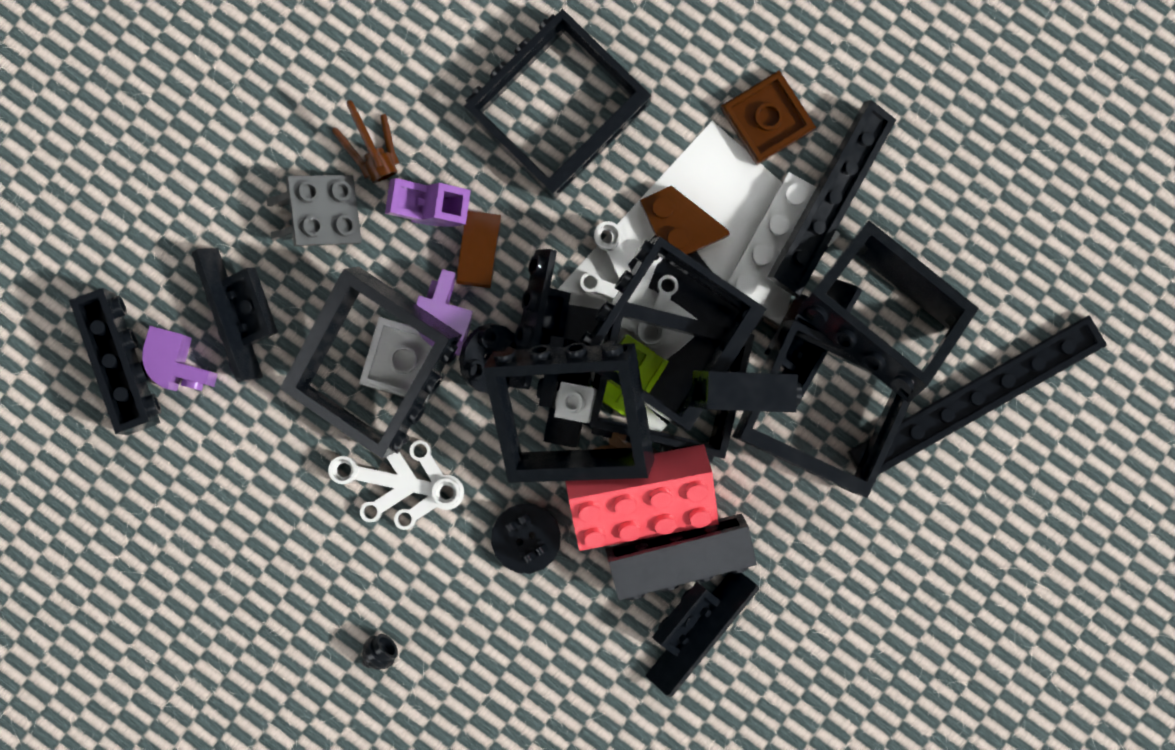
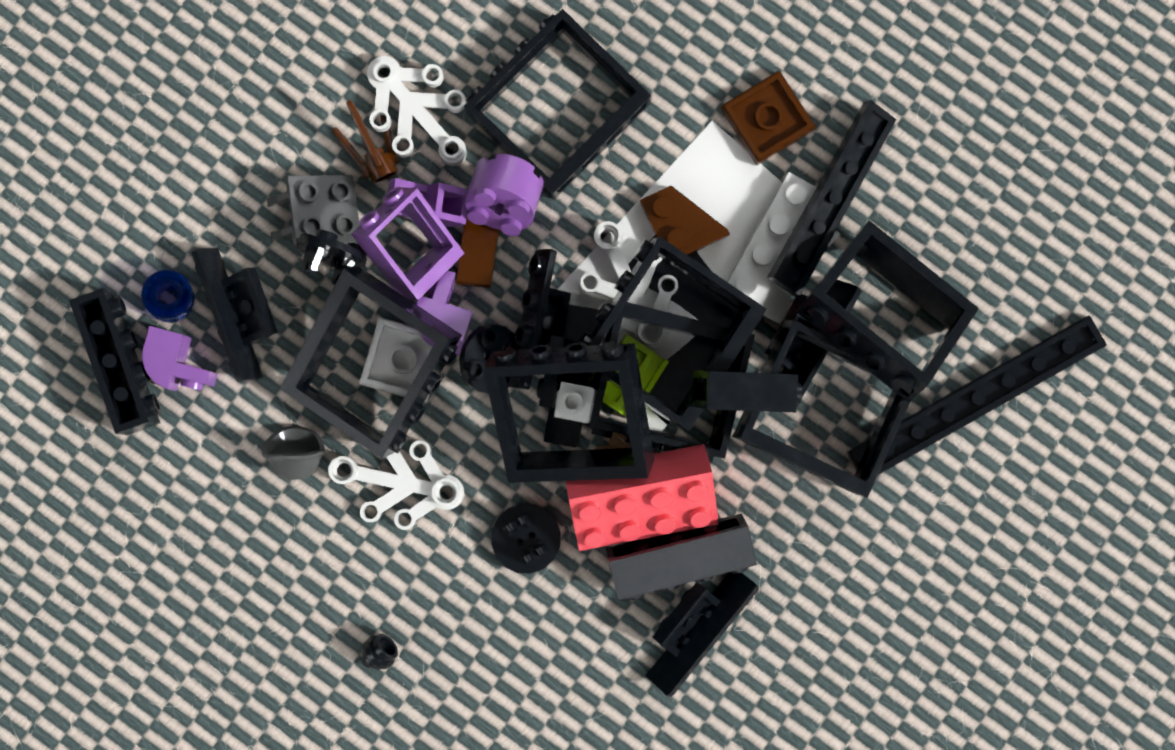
(156, 285): none -> clear blue wheel
(294, 452): none -> dark grey helmet
(327, 249): none -> black plate
(413, 105): none -> white plant
(431, 266): none -> medium lavender window
(503, 194): none -> medium lavender brick

